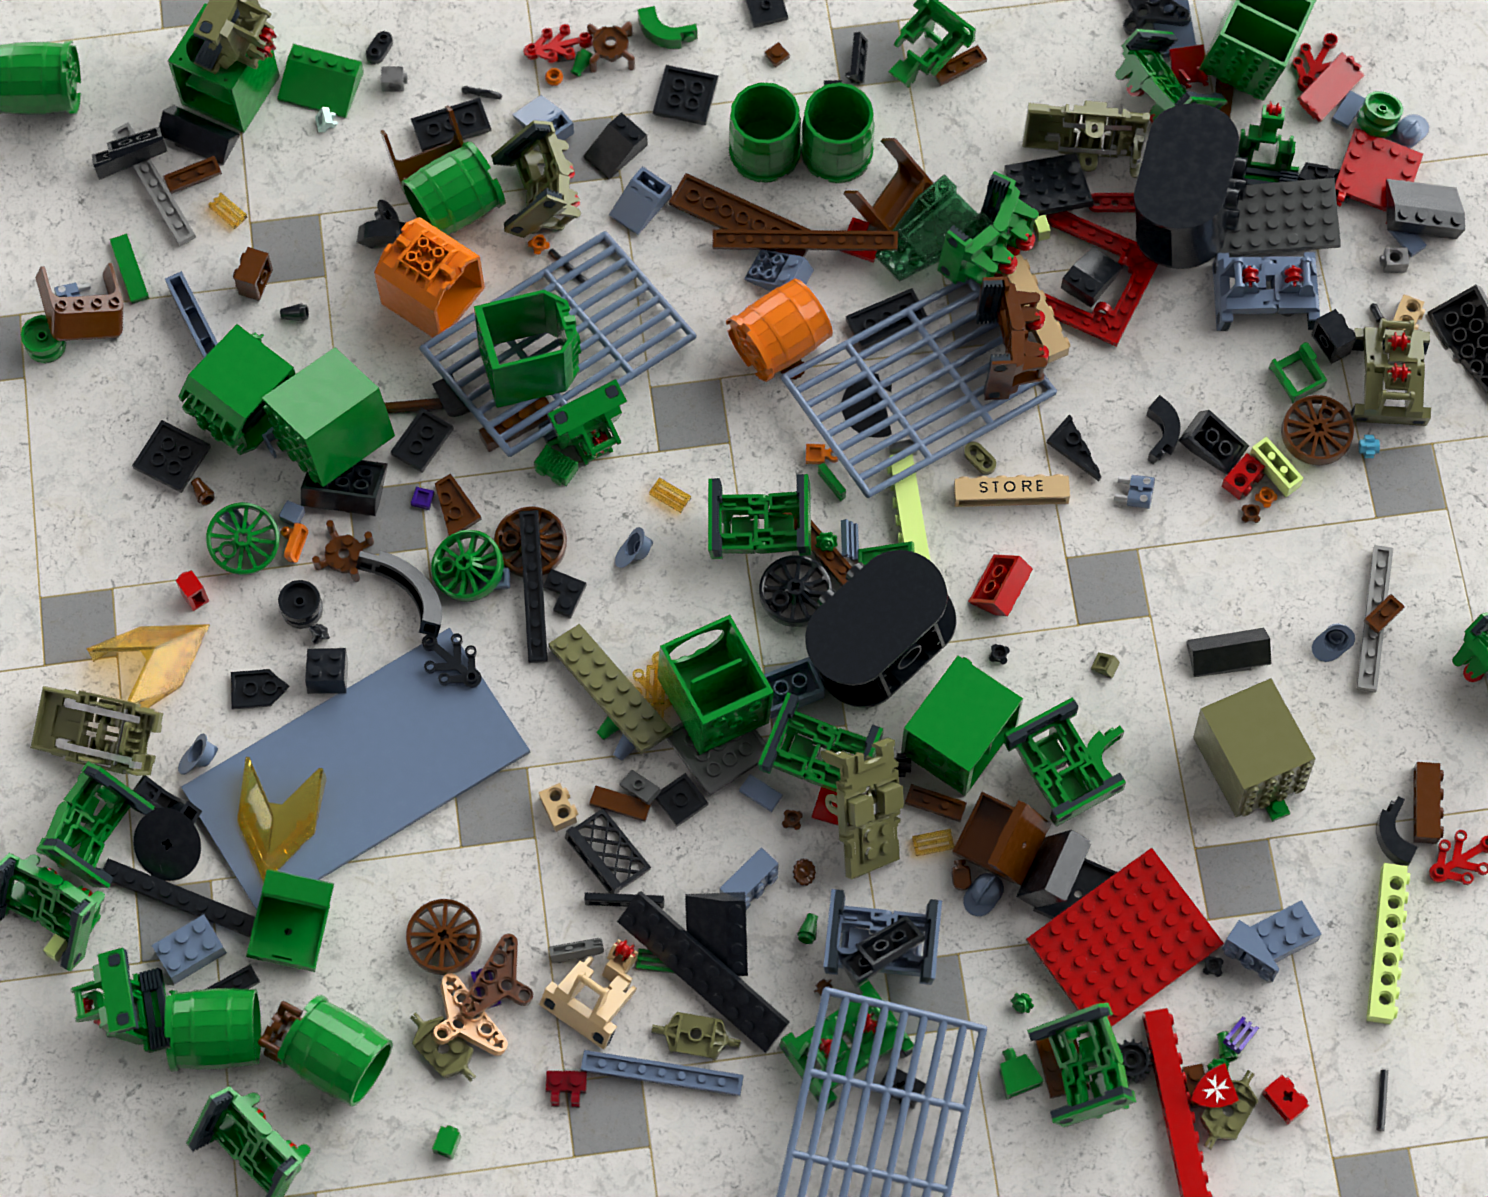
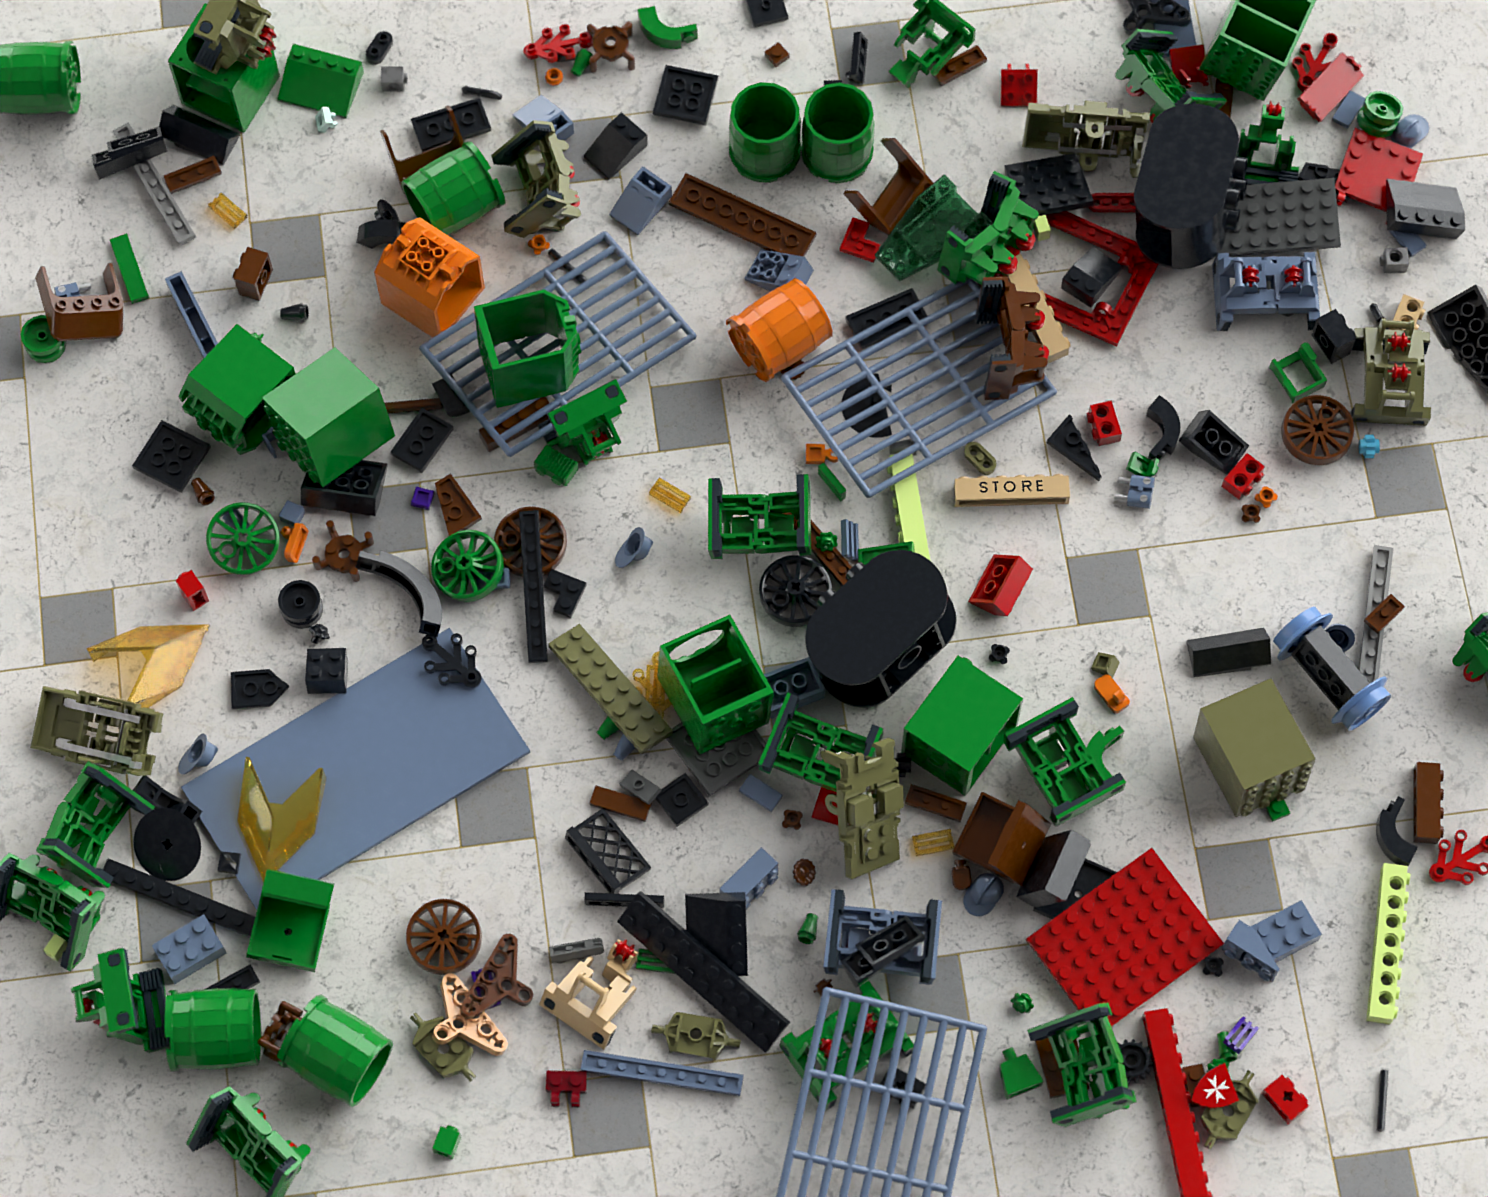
(229, 862): none -> black tile
(554, 808): tan brick -> none
(805, 240): reddish brown plate -> none
(1018, 86): none -> red plate
(1107, 423): none -> red brick
(1111, 693): none -> orange piece
(1141, 465): none -> green bracket
(1277, 467): yellowish green brick -> none
(1331, 668): none -> brick

